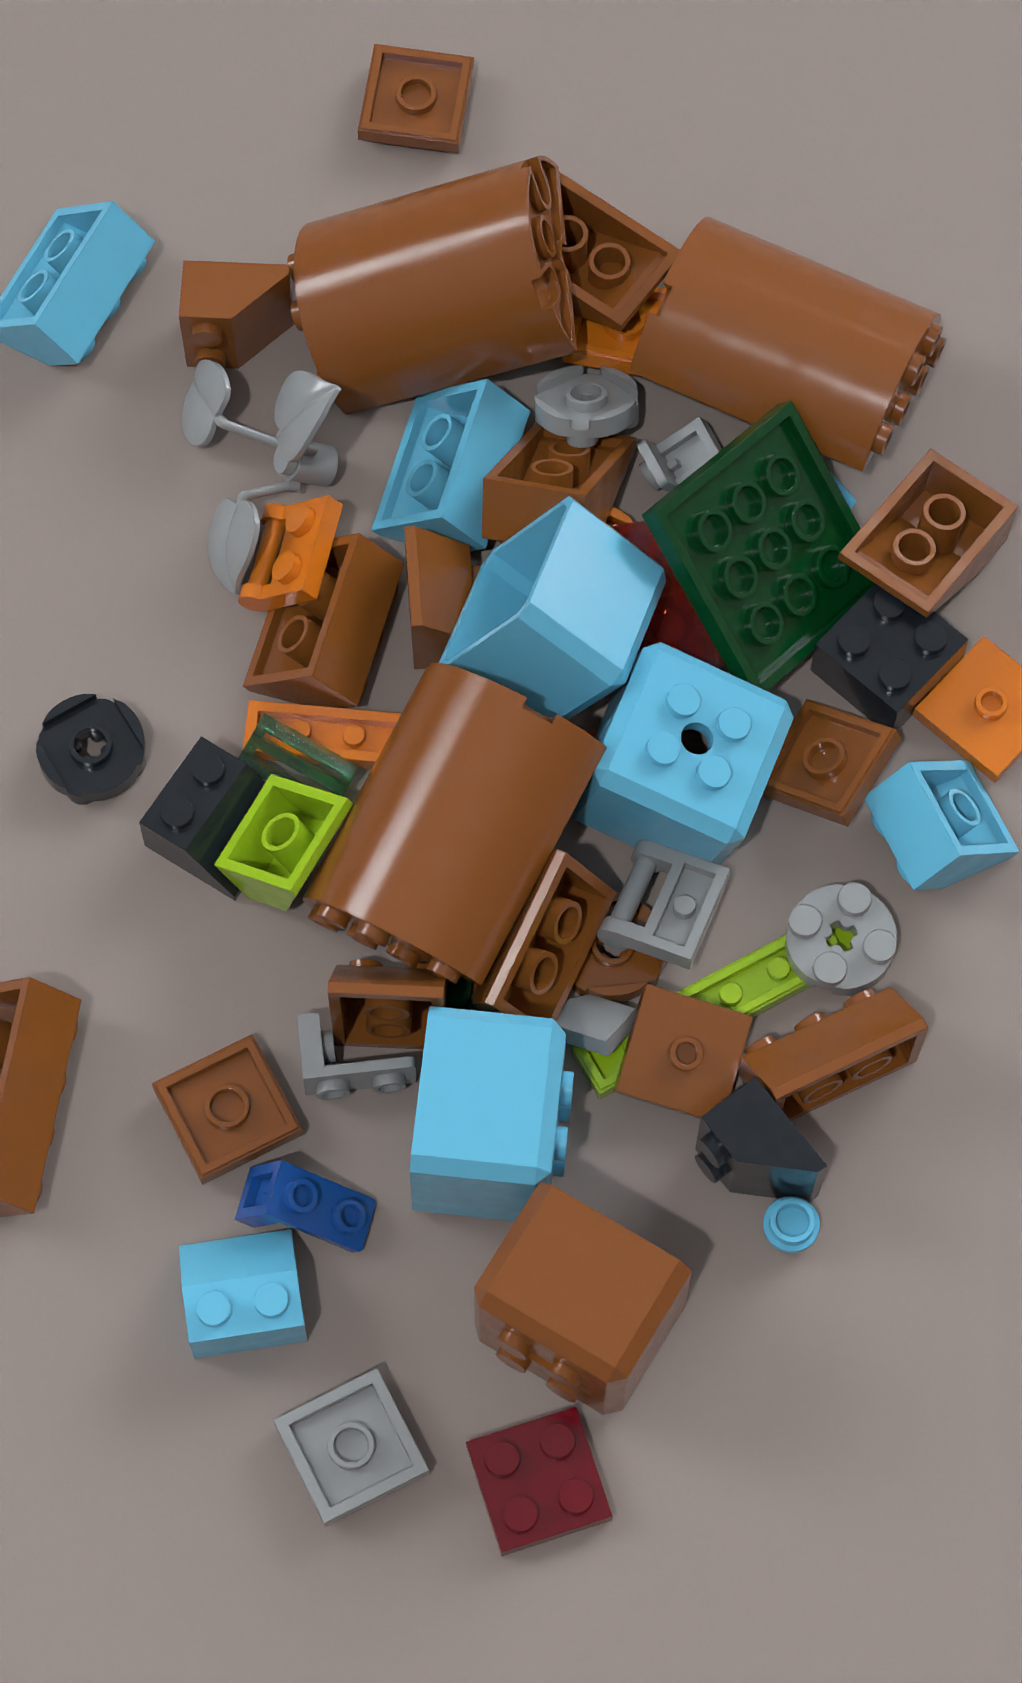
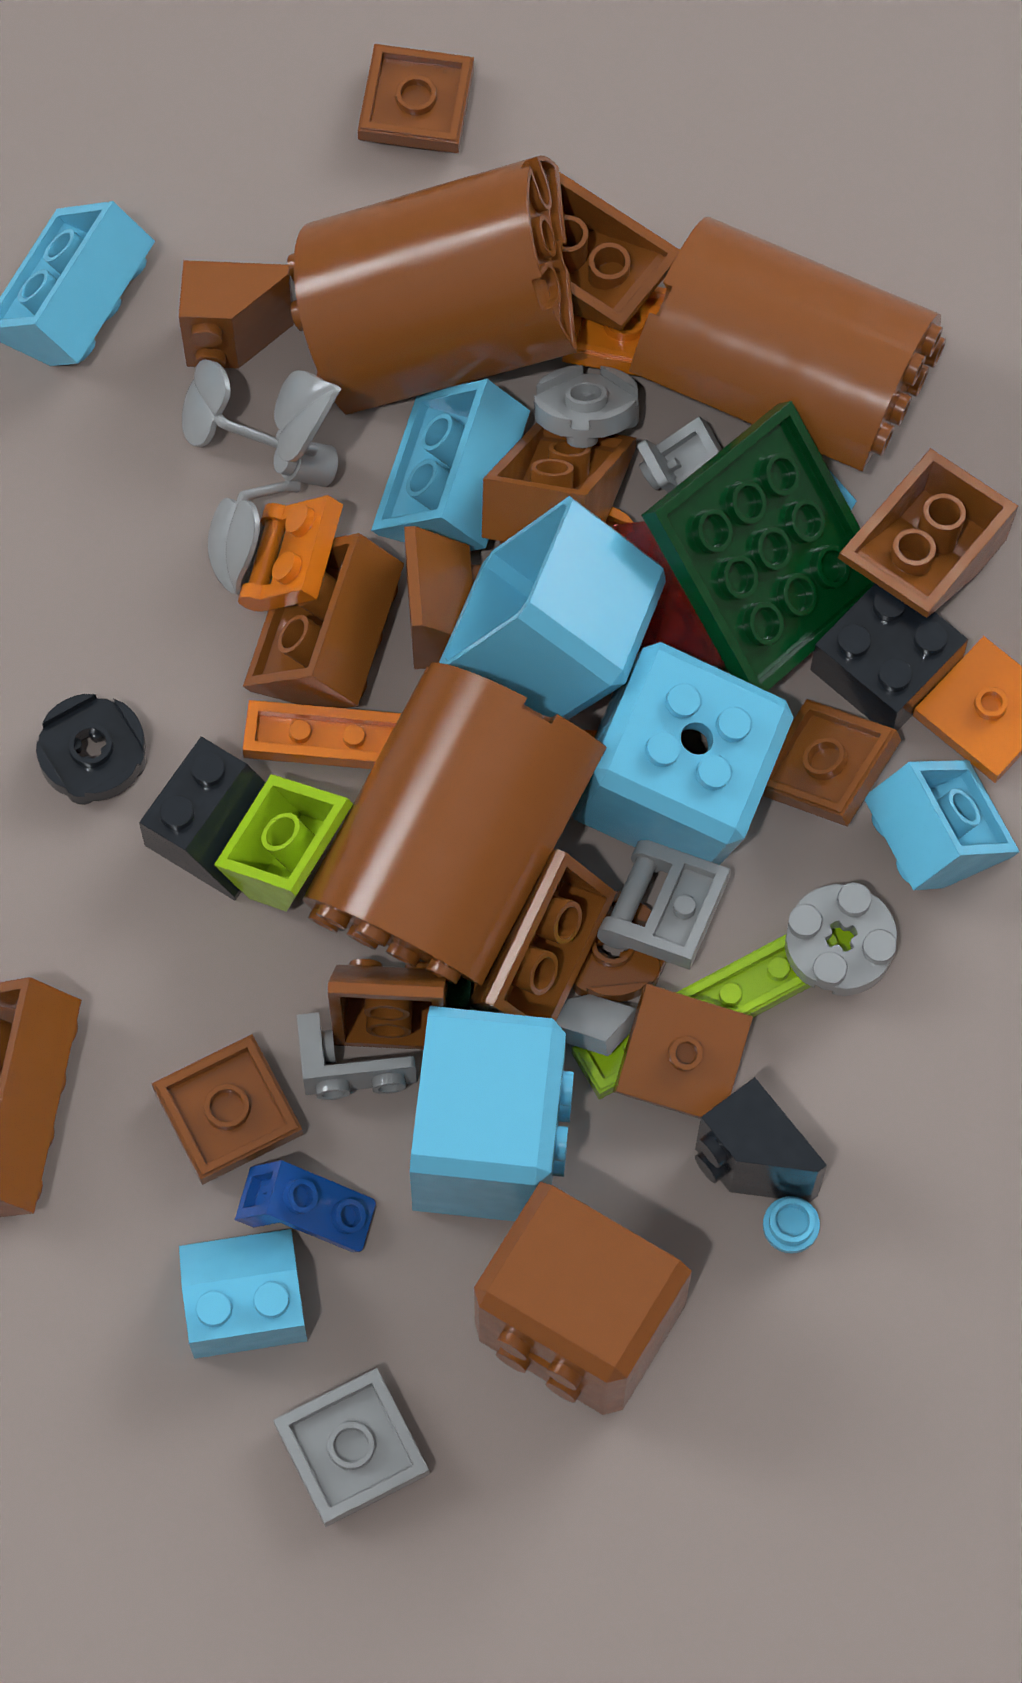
(301, 743): clear green tile -> none
(538, 1481): dark red plate -> none
(836, 1052): dark orange slope -> none

